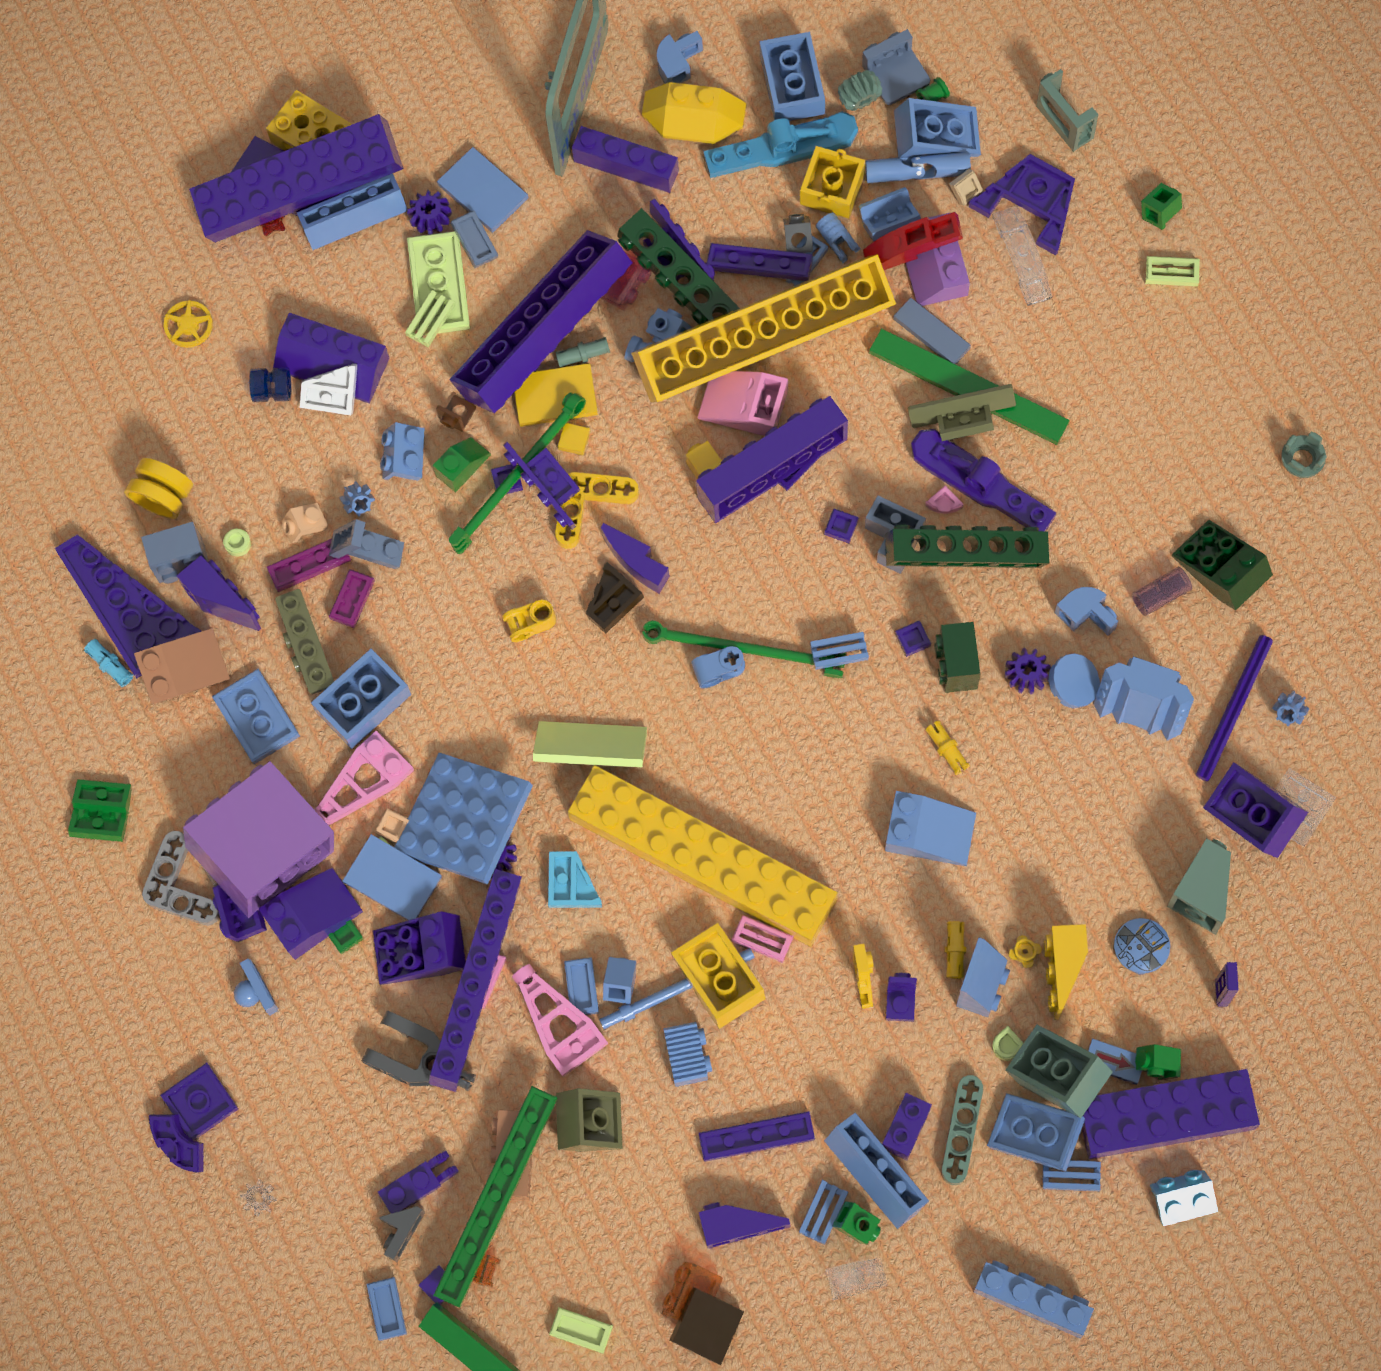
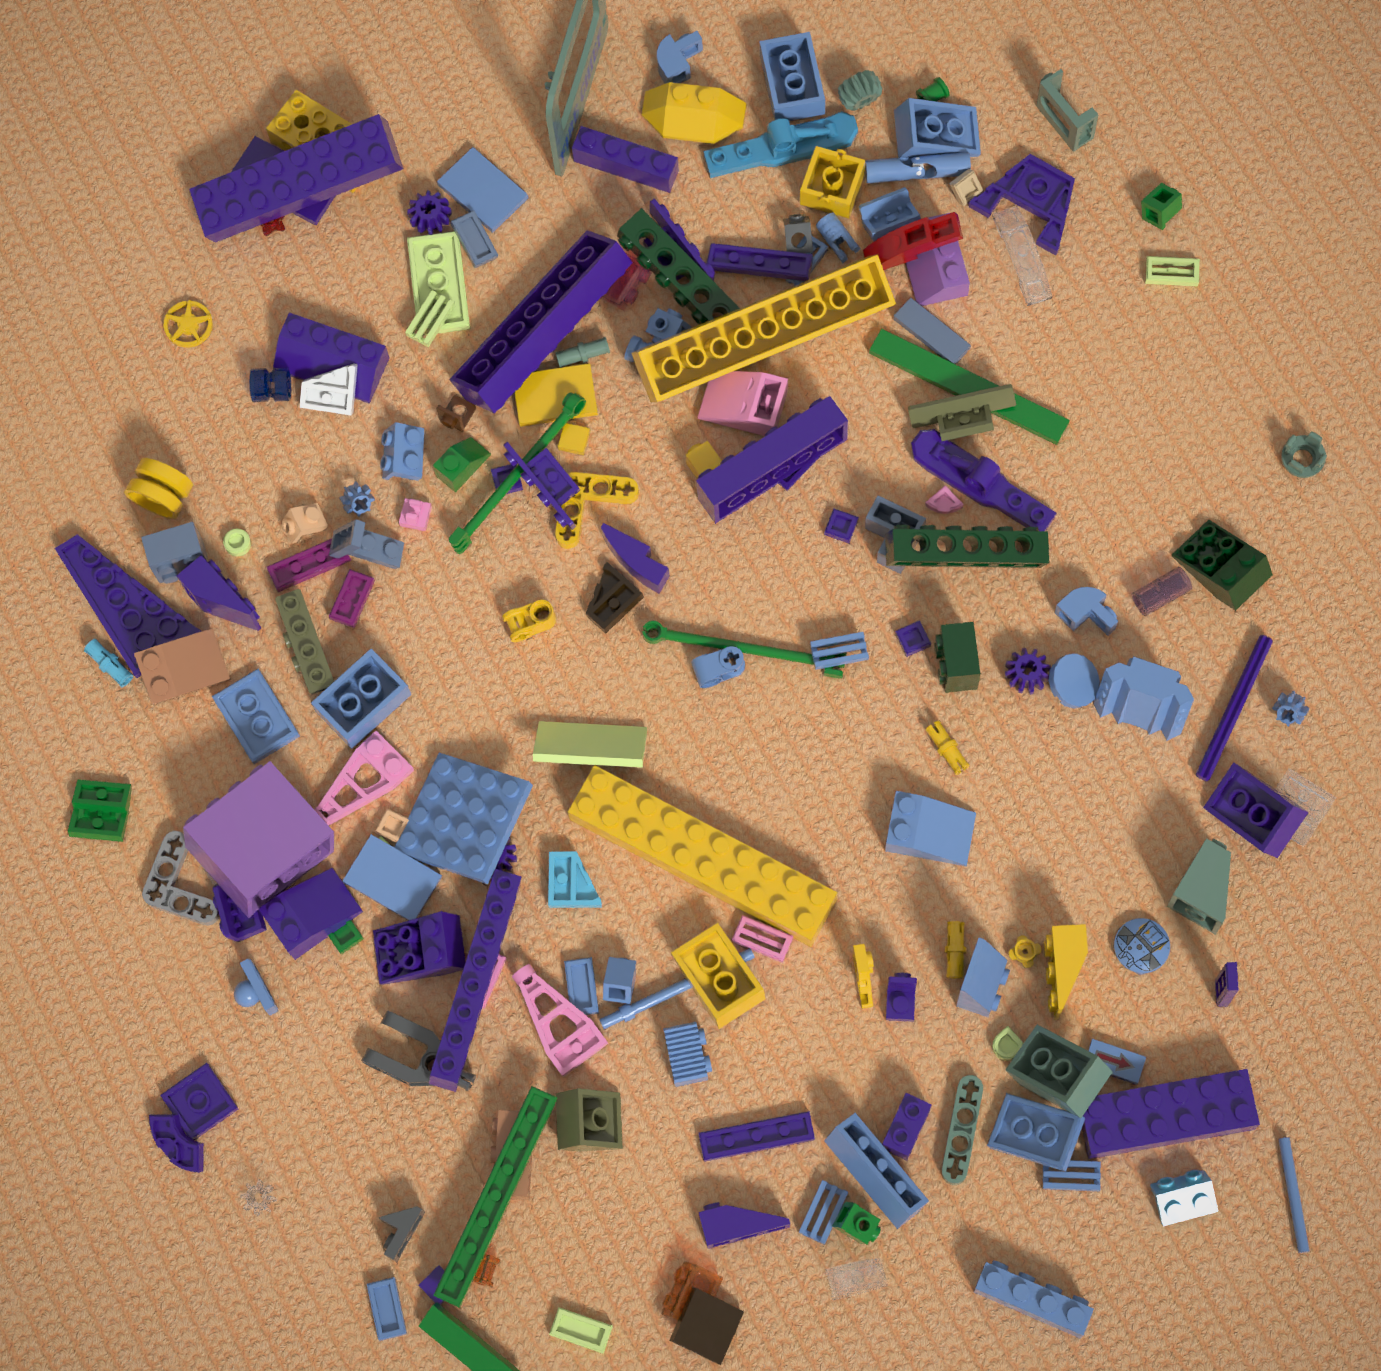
(352, 211): medium blue brick -> none
(415, 514): none -> bright pink tile
(416, 1184): dark purple hinge -> none
(895, 67): sand blue bracket -> none
(1159, 1061): green brick -> none
(1293, 1195): none -> medium blue bar

